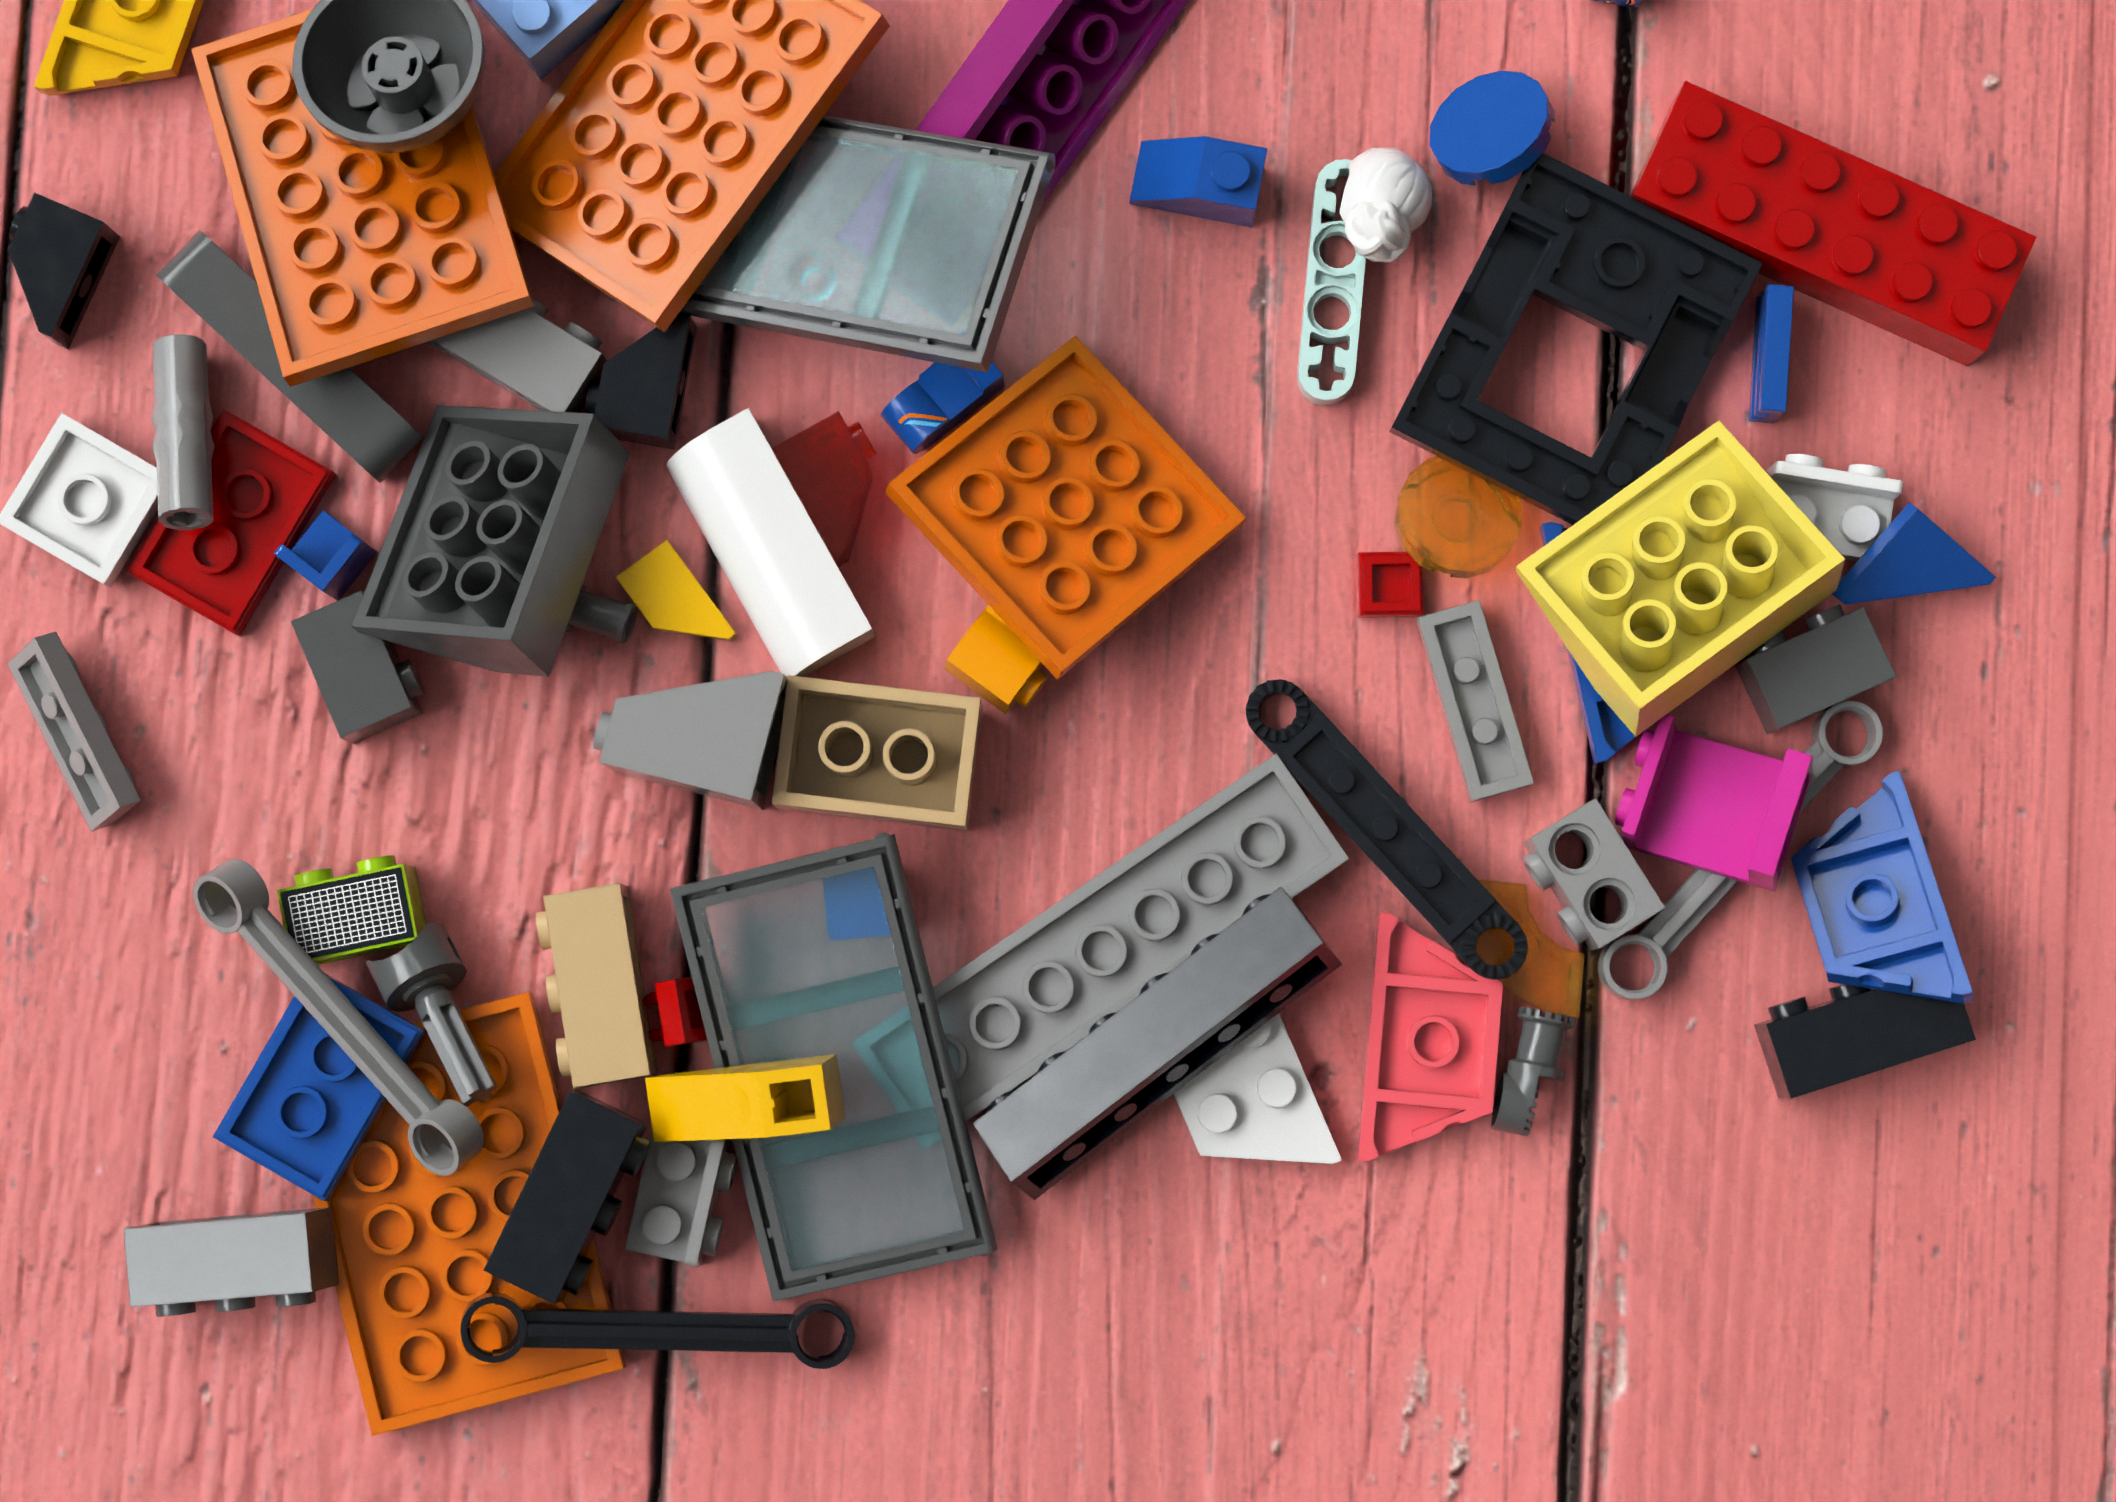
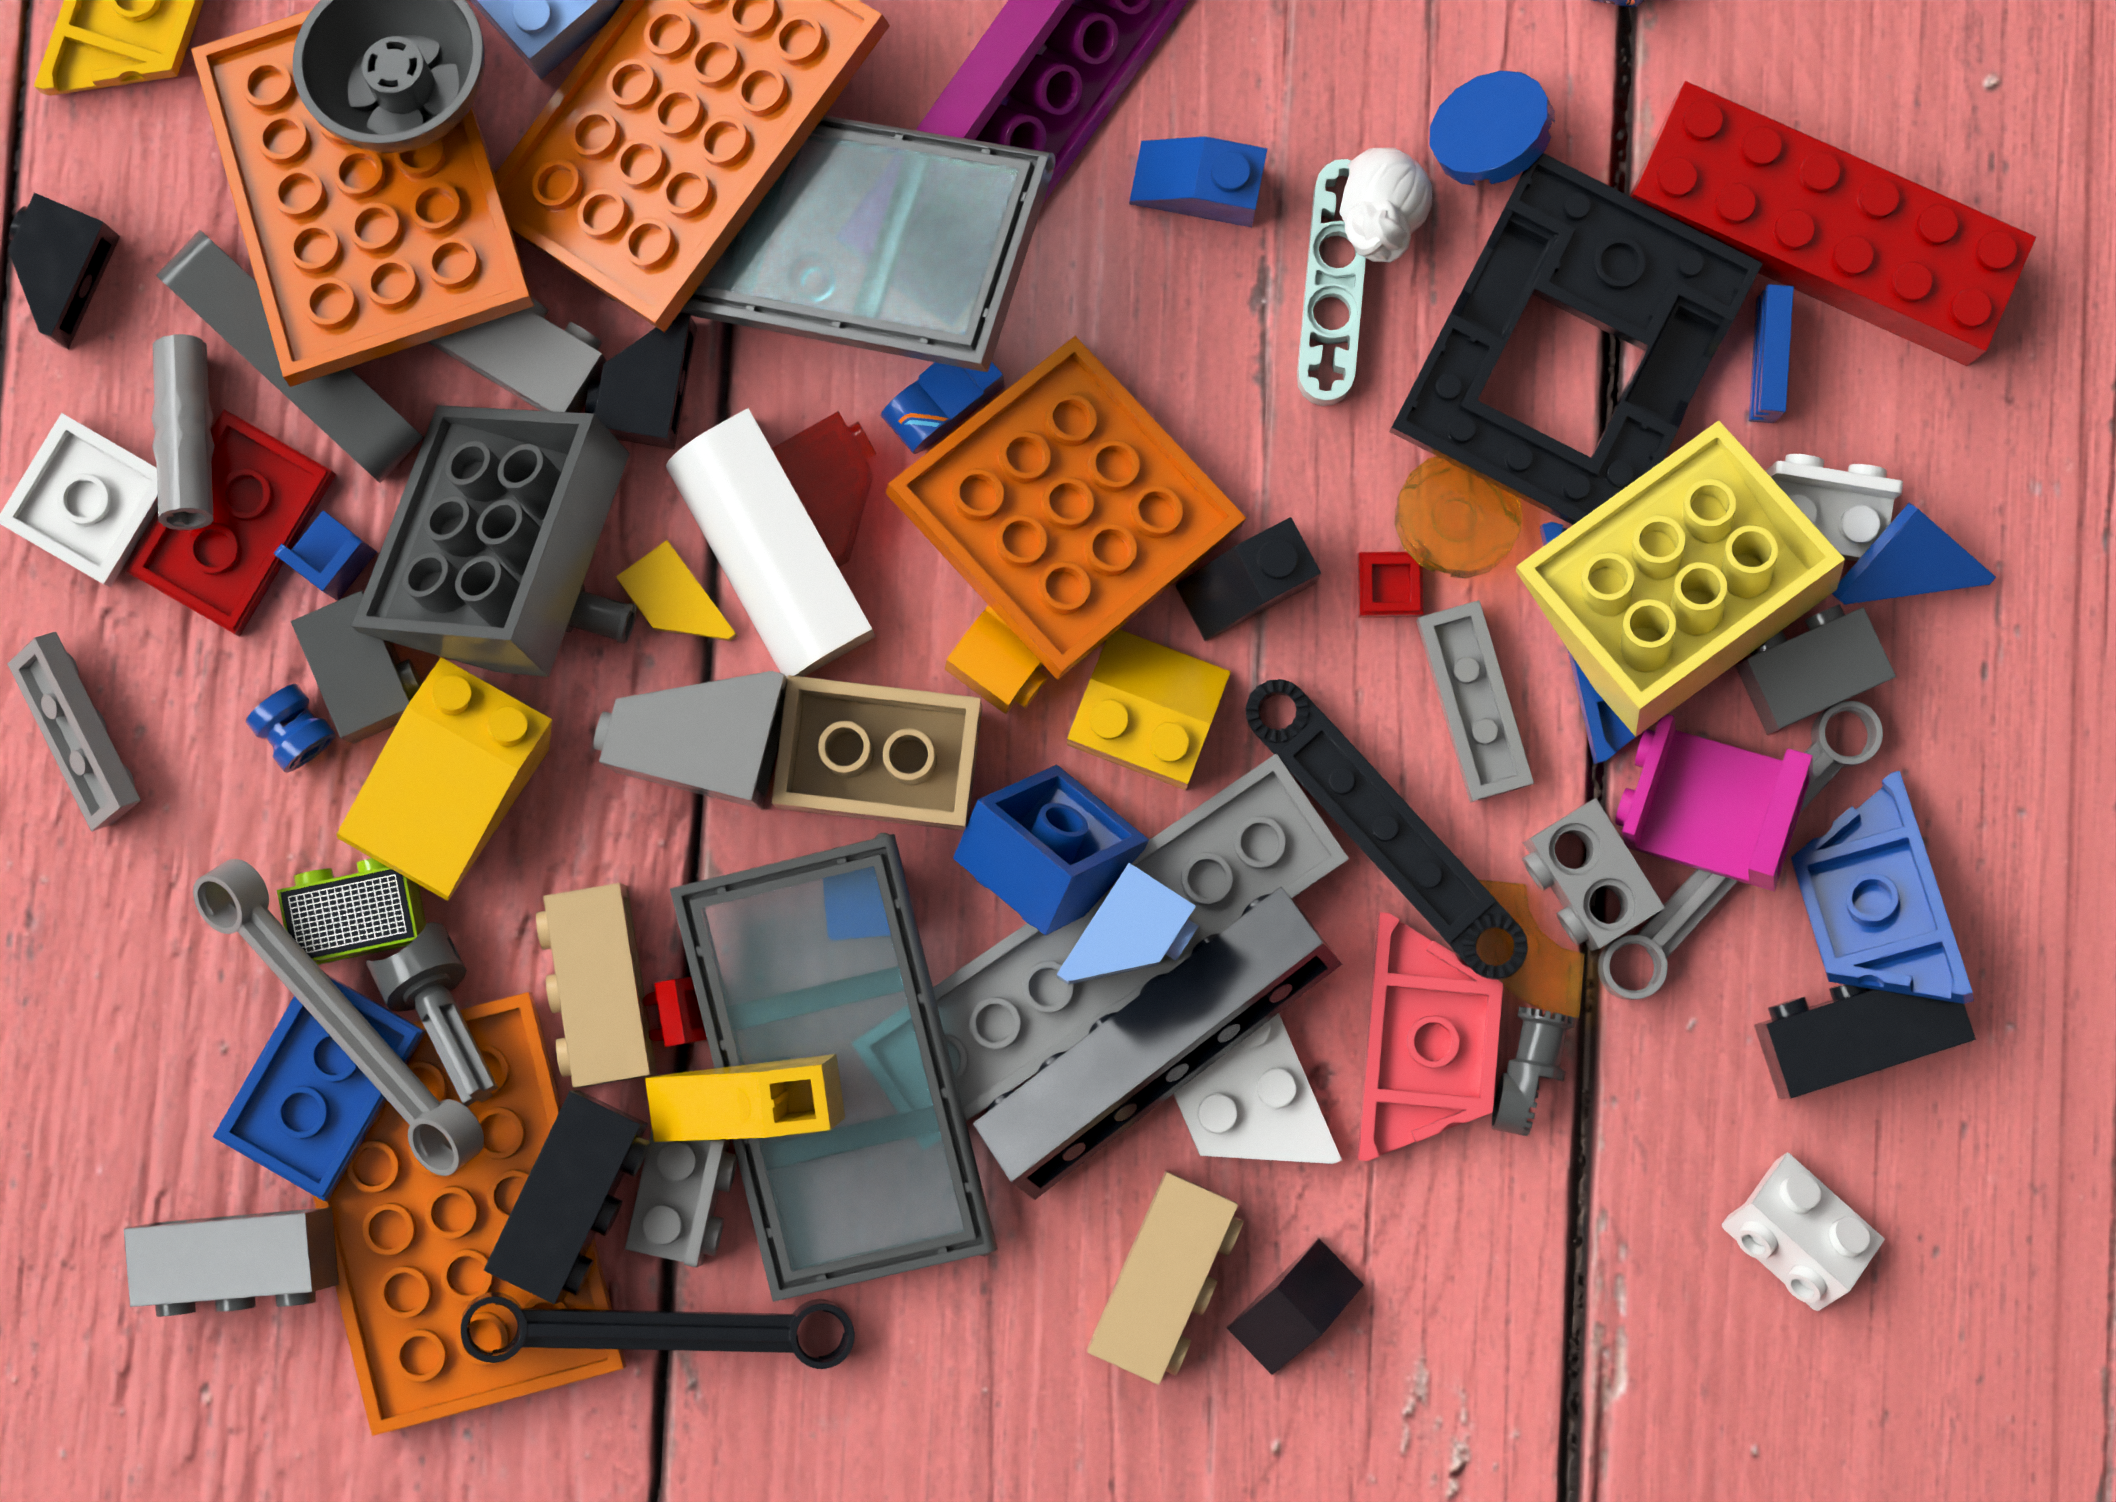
(290, 728): none -> blue wheel
(446, 778): none -> yellow slope
(1047, 847): none -> blue slope
(1131, 930): none -> light blue slope
(1148, 708): none -> yellow slope
(1165, 1279): none -> tan brick
(1249, 579): none -> black slope
(1296, 1307): none -> black slope
(1803, 1234): none -> white bracket

